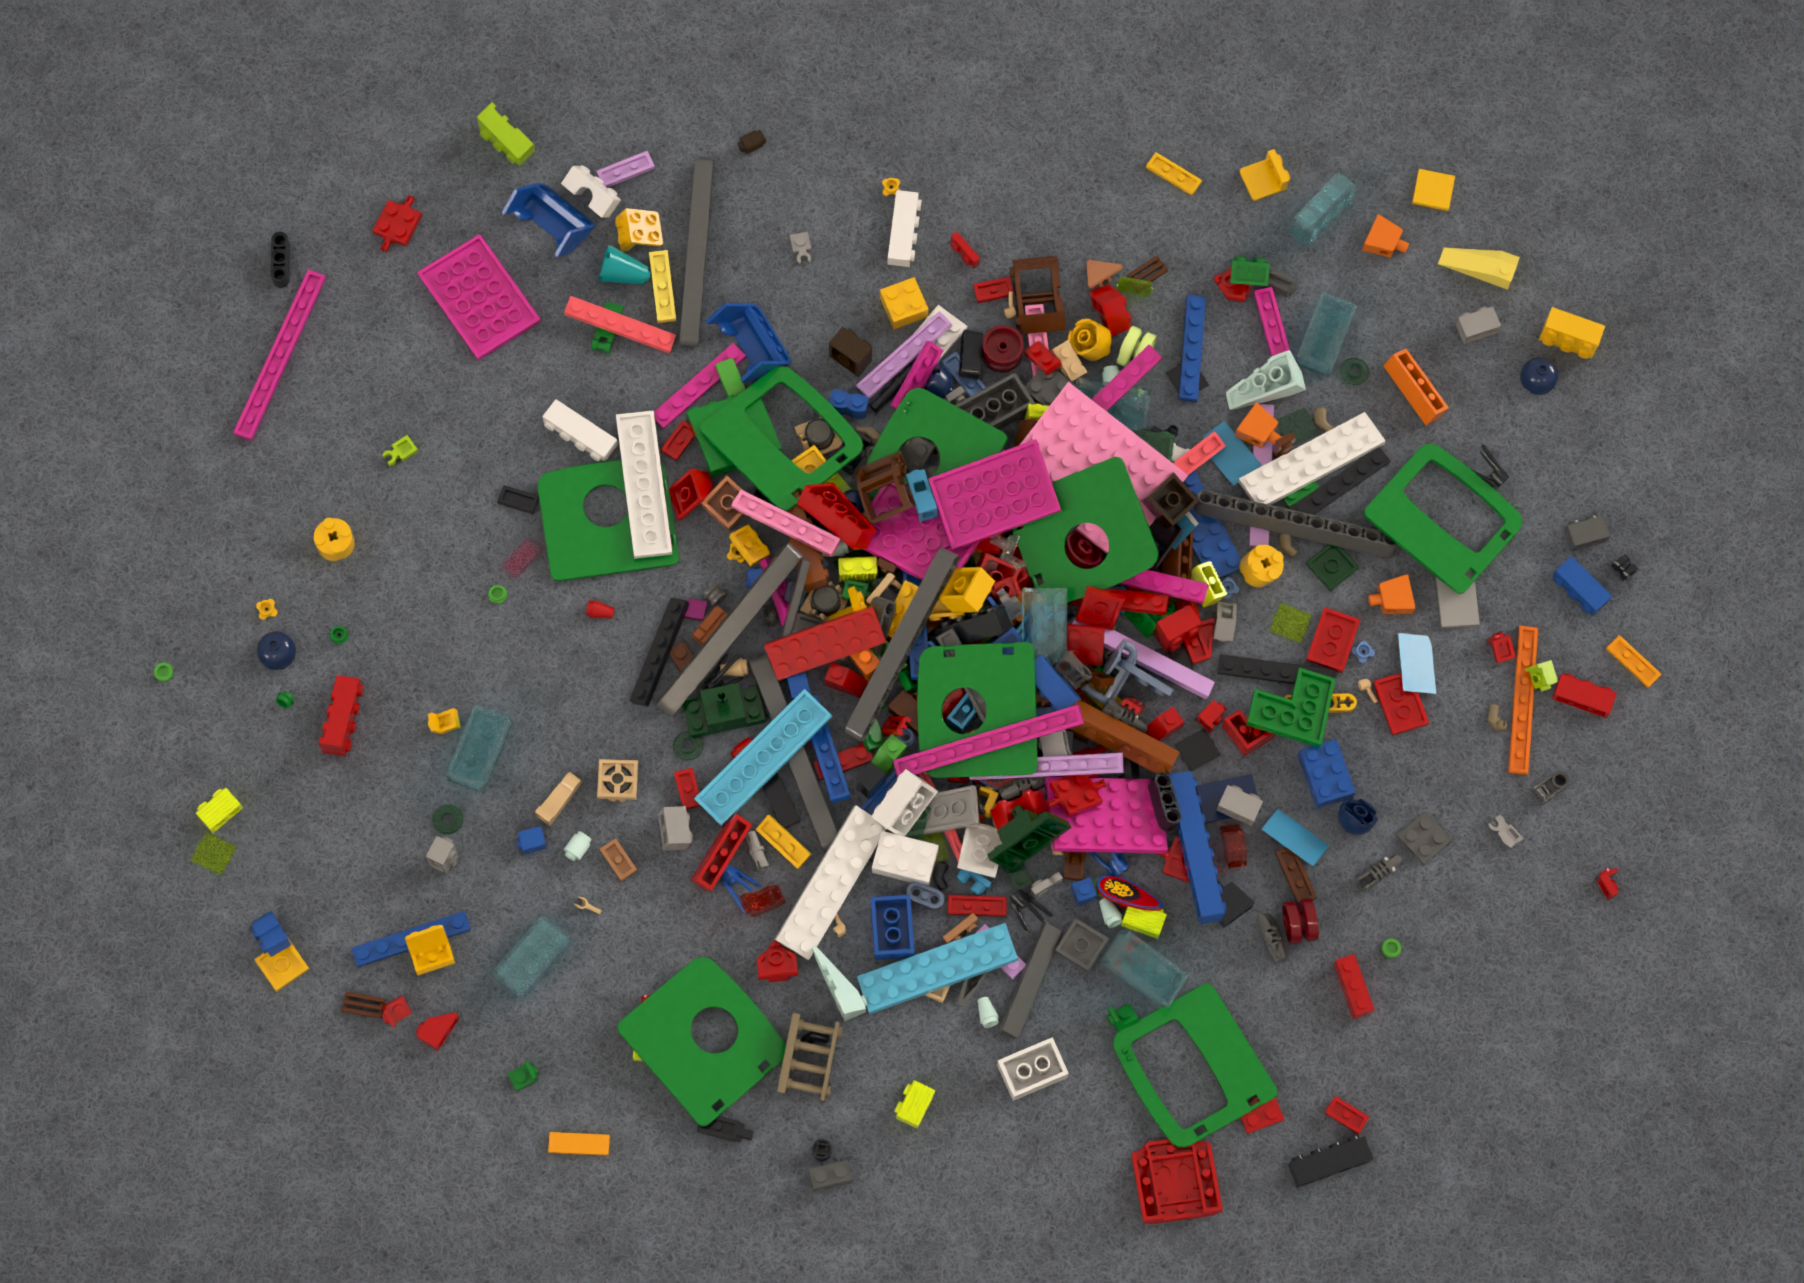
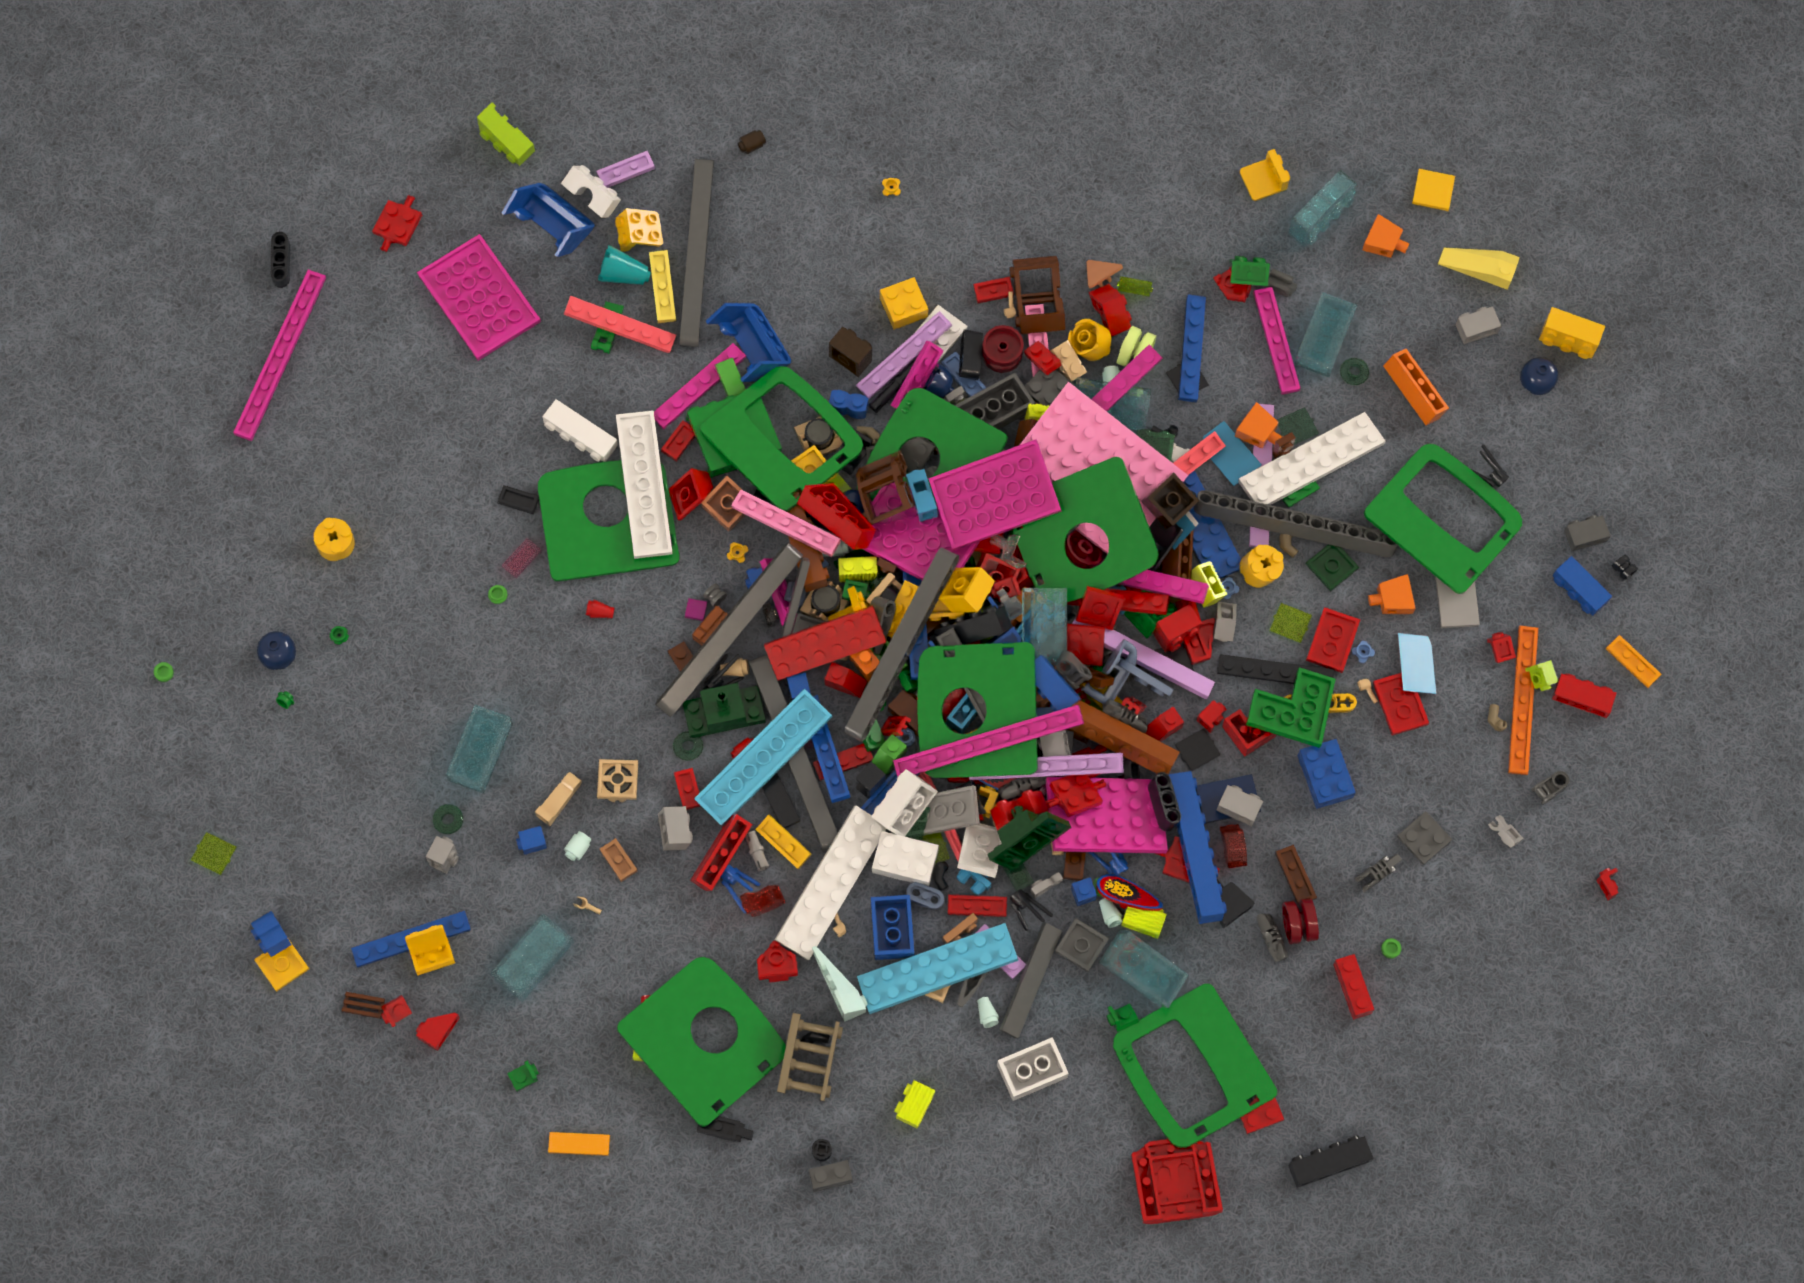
(218, 809): neon yellow brick -> none
(266, 604): yellow plate -> none
(341, 716): red wedge -> none
(402, 448): lime plate -> none
(444, 721): yellow bracket -> none
(659, 652): black plate -> none
(749, 545): yellow bracket -> none
(801, 244): light grey plate -> none
(903, 228): white brick -> none
(969, 256): red plate -> none
(1160, 264): reddish brown tile -> none
(1173, 173): yellow tile -> none
(1272, 381): light aqua wedge -> none
(1295, 837): dark azure sticker -> none
(1320, 419): dark tan arm -> none
(1342, 483): black plate -> none
(1346, 1115): red plate -> none
(1356, 816): dark blue cylinder -> none

